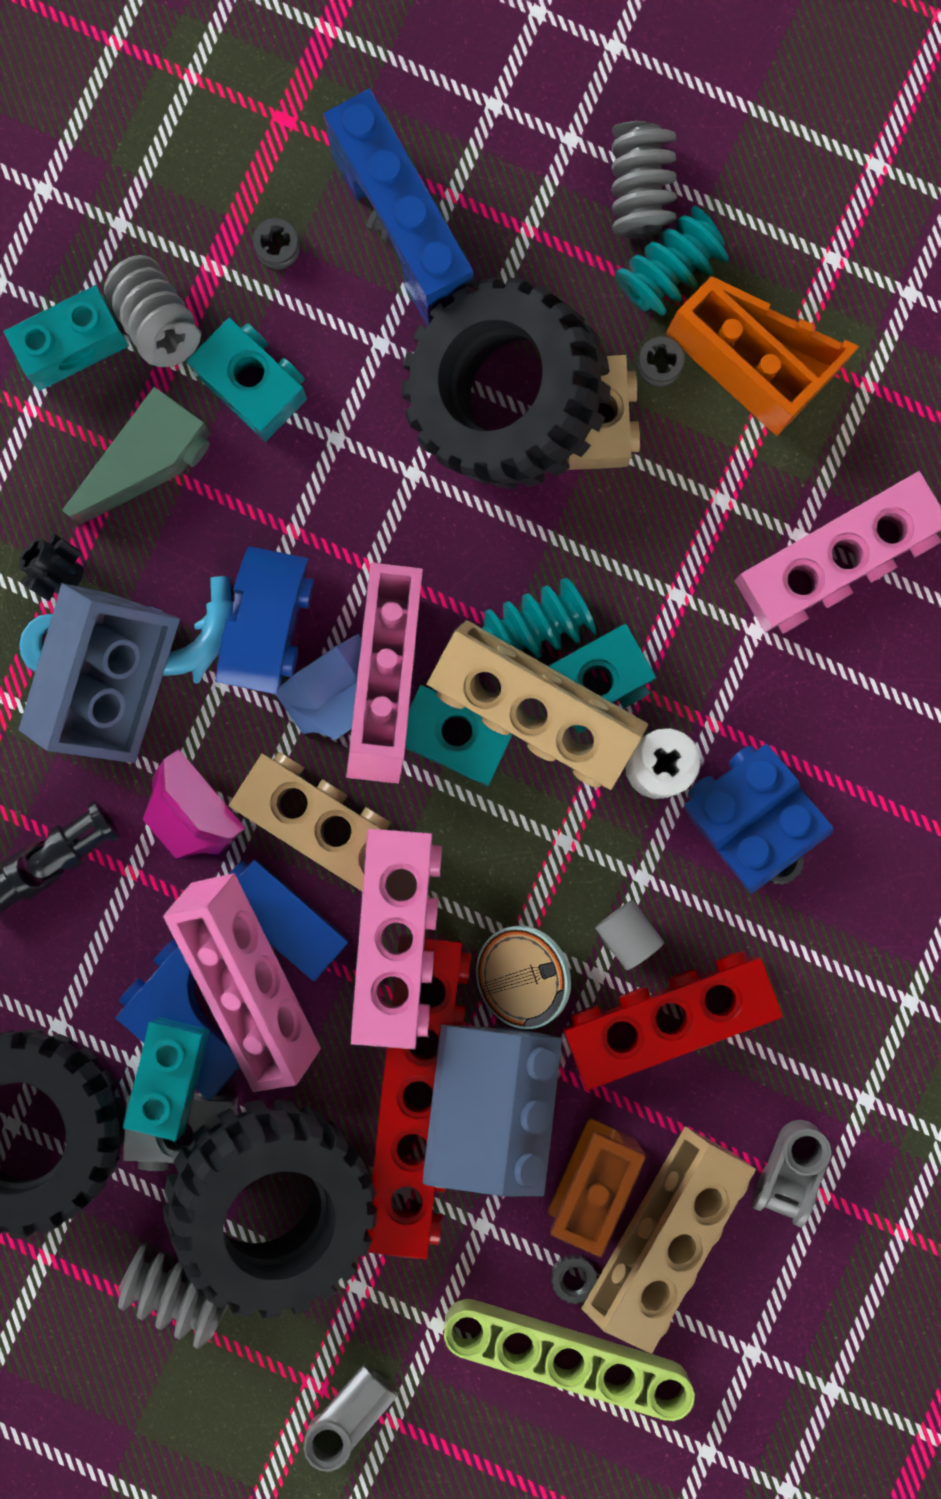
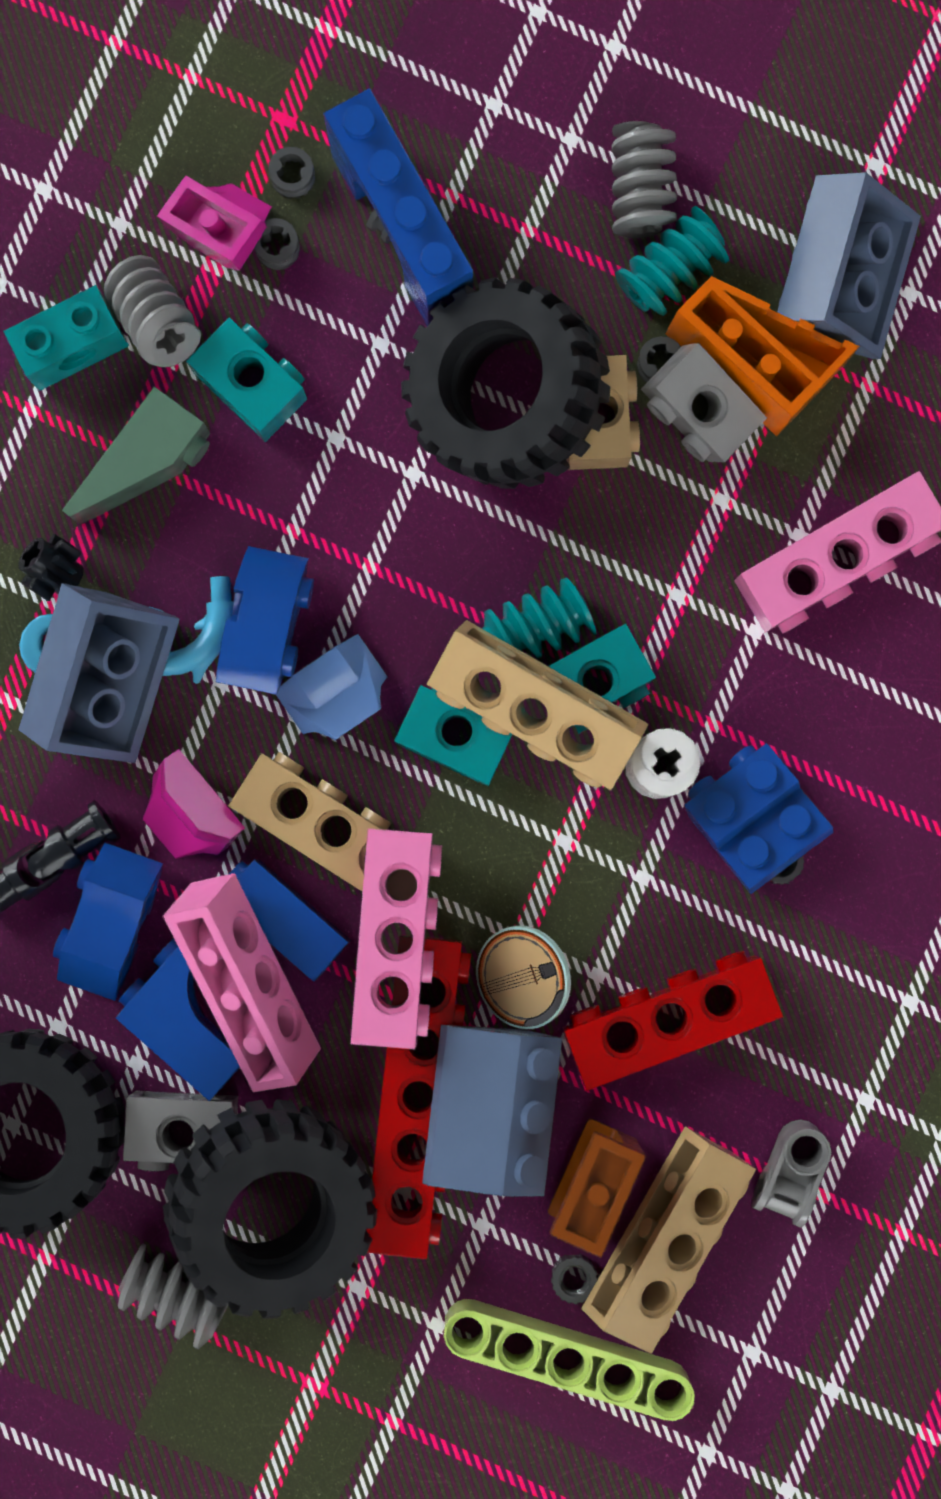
(111, 910): none -> blue brick
(166, 1078): teal brick -> none
(216, 220): none -> dark pink slope
(307, 172): none -> dark grey bush
(350, 1416): light grey piece -> none
(384, 673): bright pink brick -> none
(629, 935): light grey piece -> none
(730, 411): none -> light grey brick
(850, 260): none -> sand blue slope

